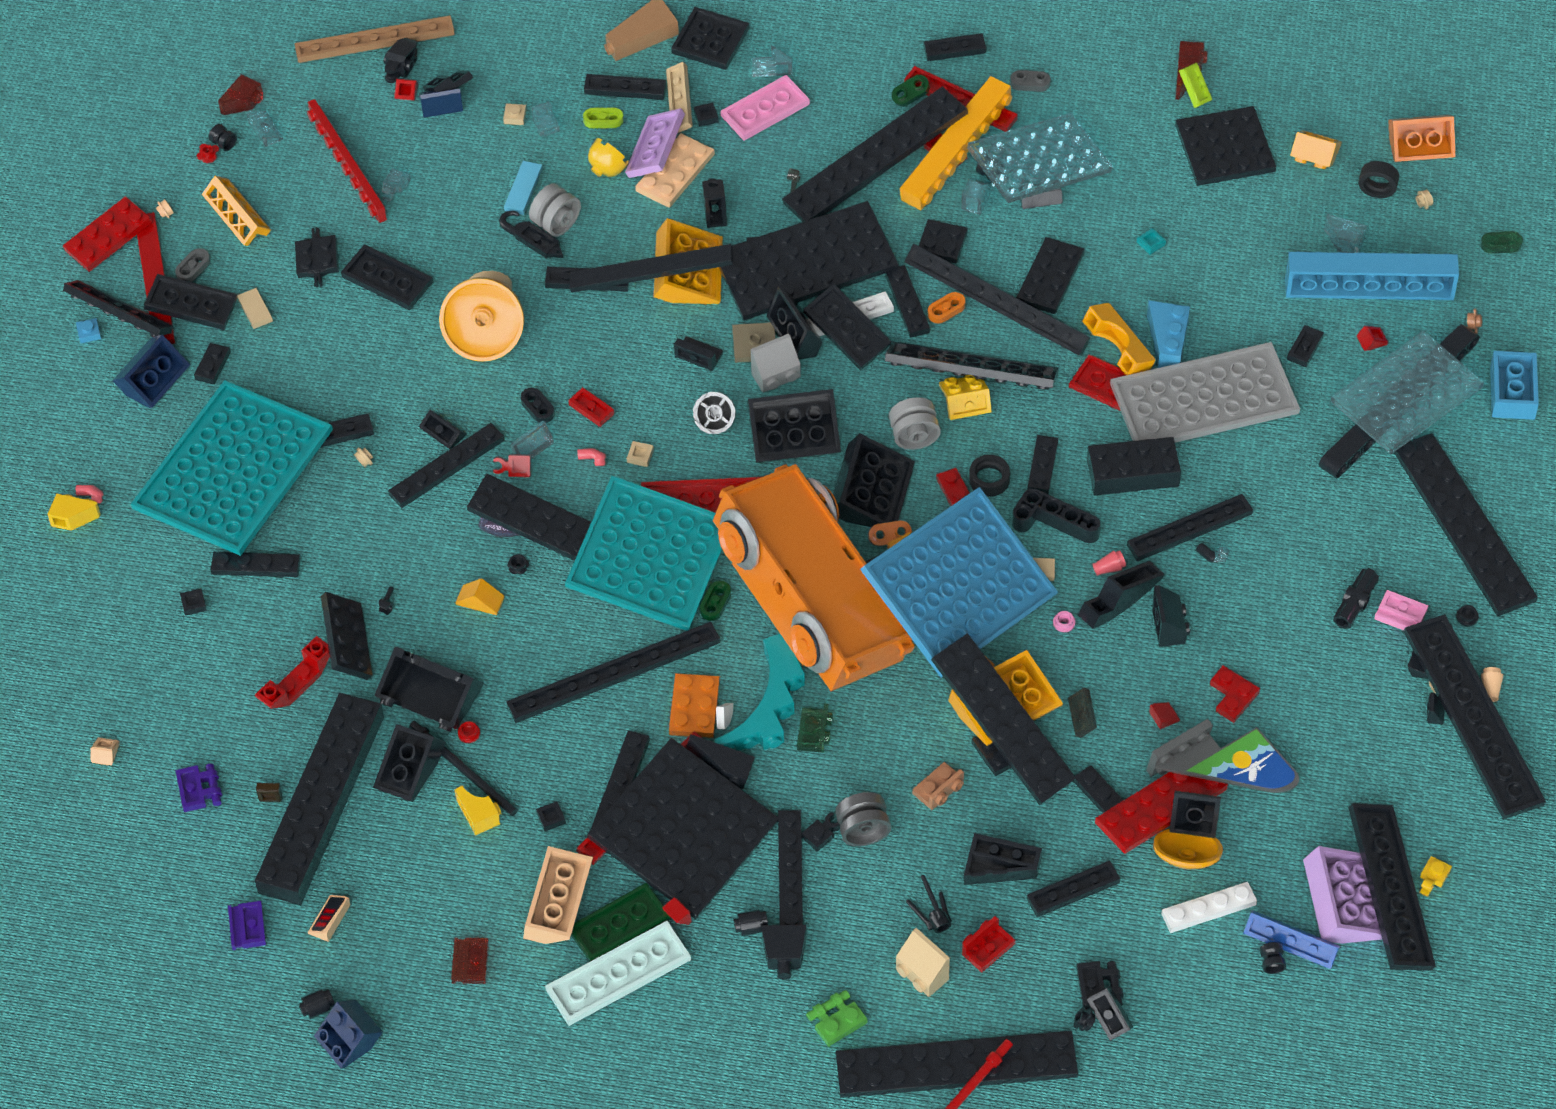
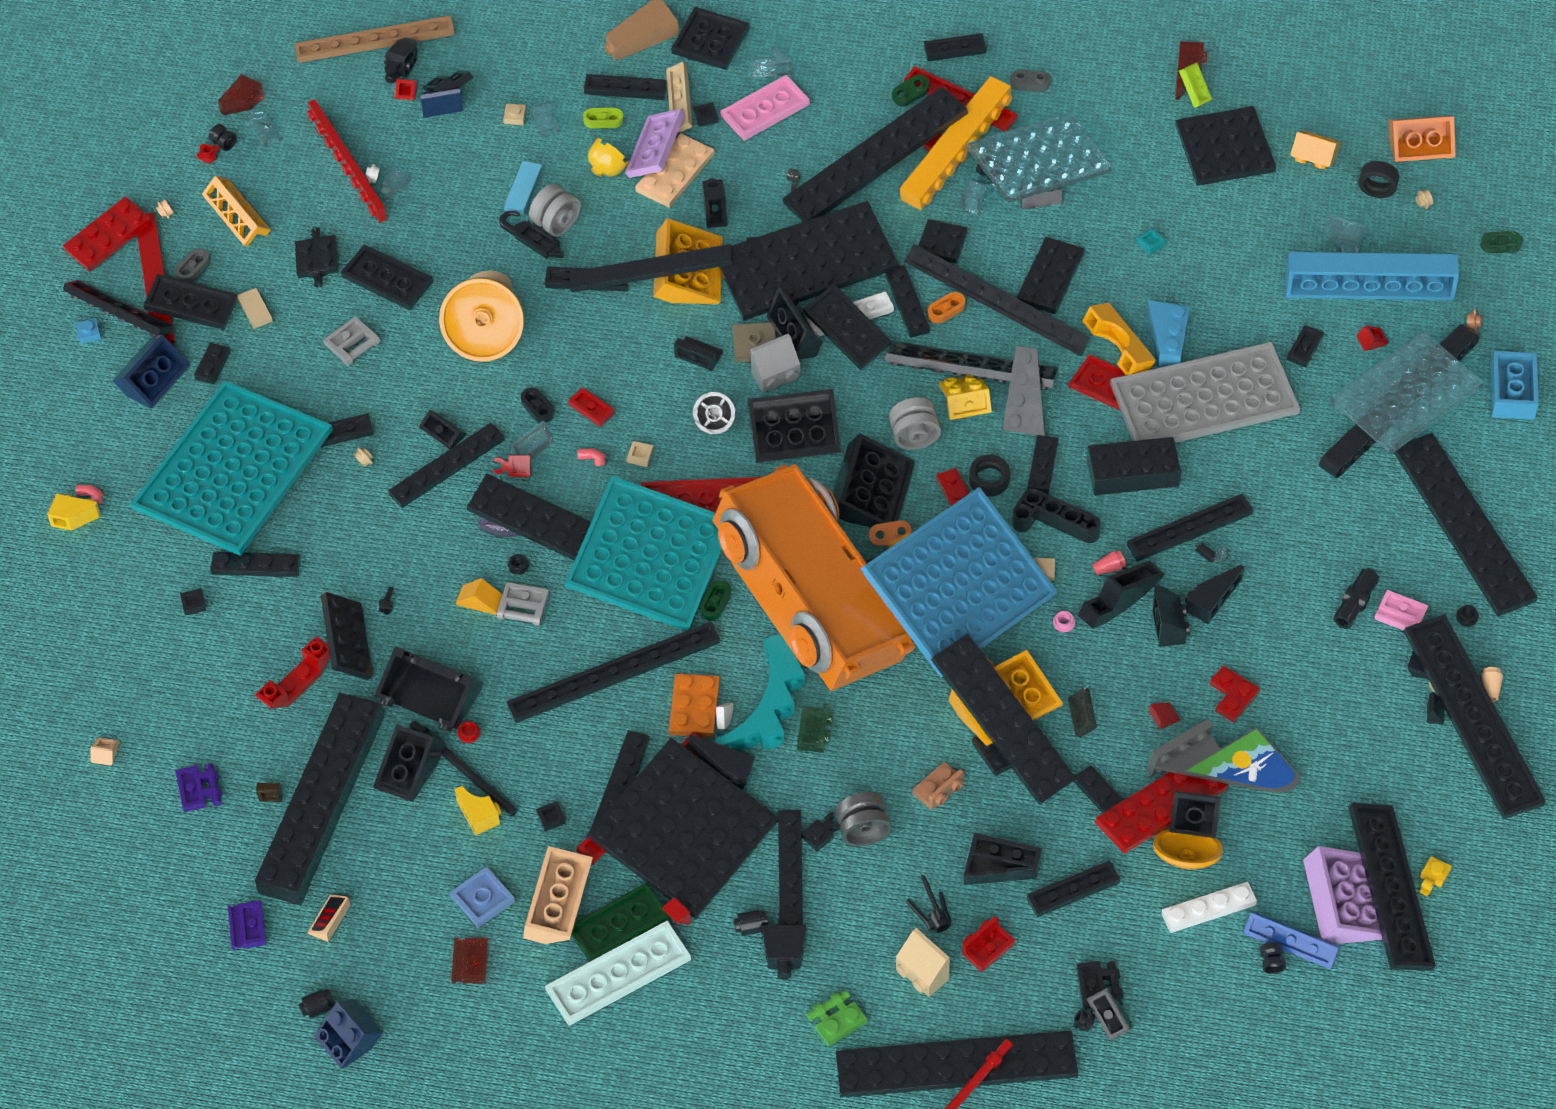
(349, 335): none -> light grey plate
(372, 173): none -> white plate
(482, 897): none -> medium blue plate
(525, 598): none -> light grey plate
(1024, 398): none -> wing
(1212, 594): none -> black slope

